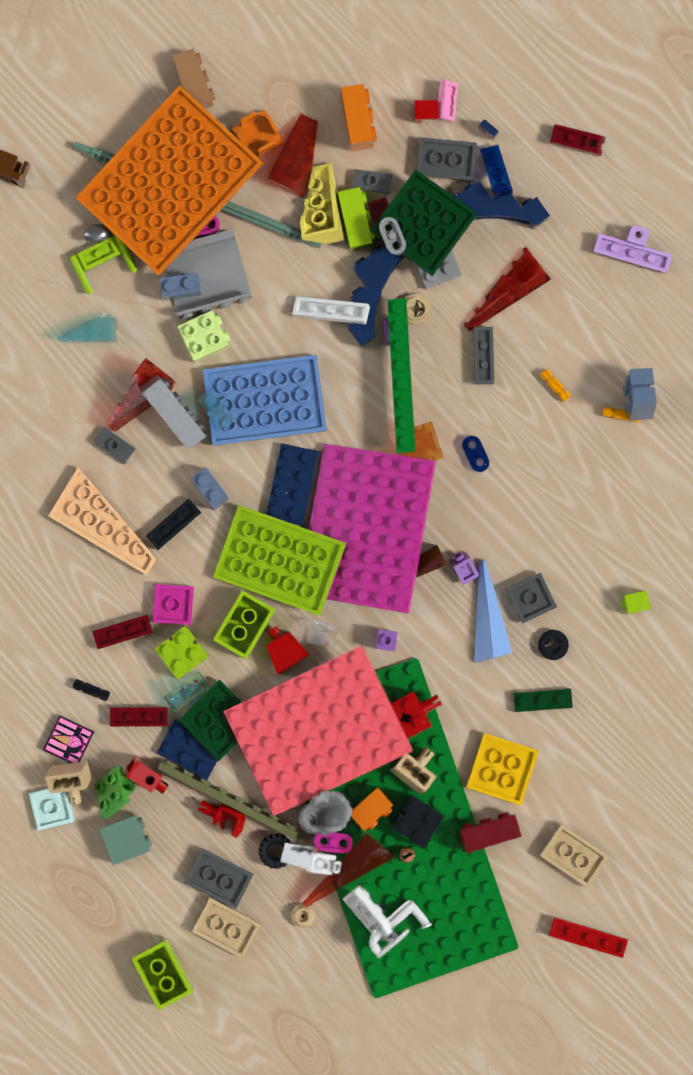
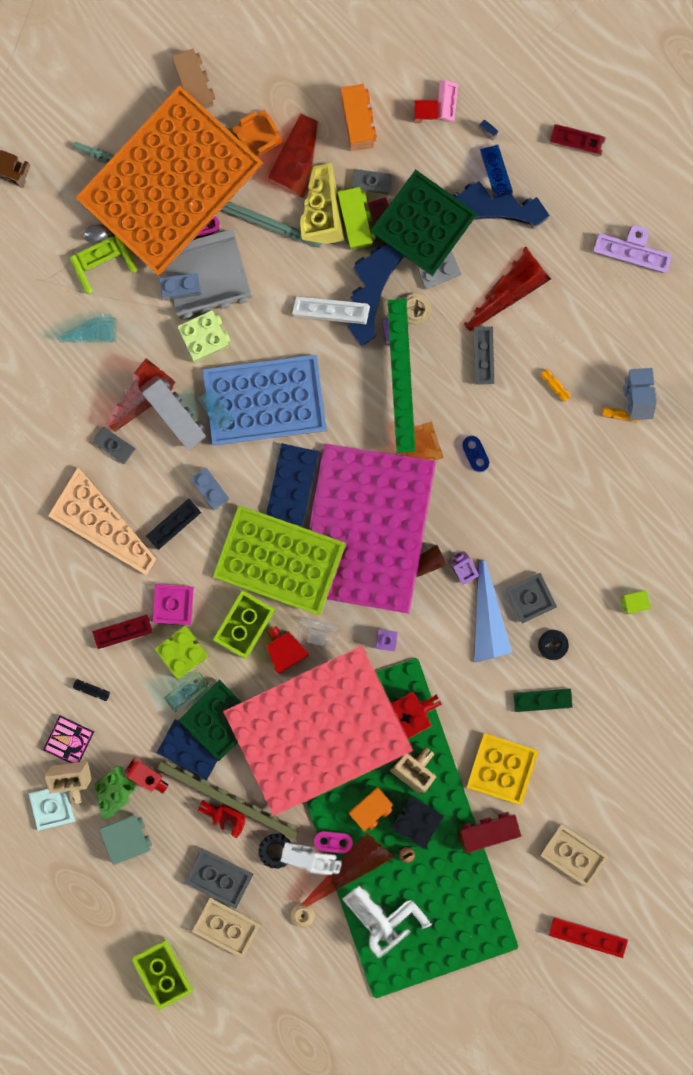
(138, 716): dark red plate -> none
(325, 813): light grey hair -> none
(392, 236): light grey plate -> none
(447, 159): dark grey plate -> none

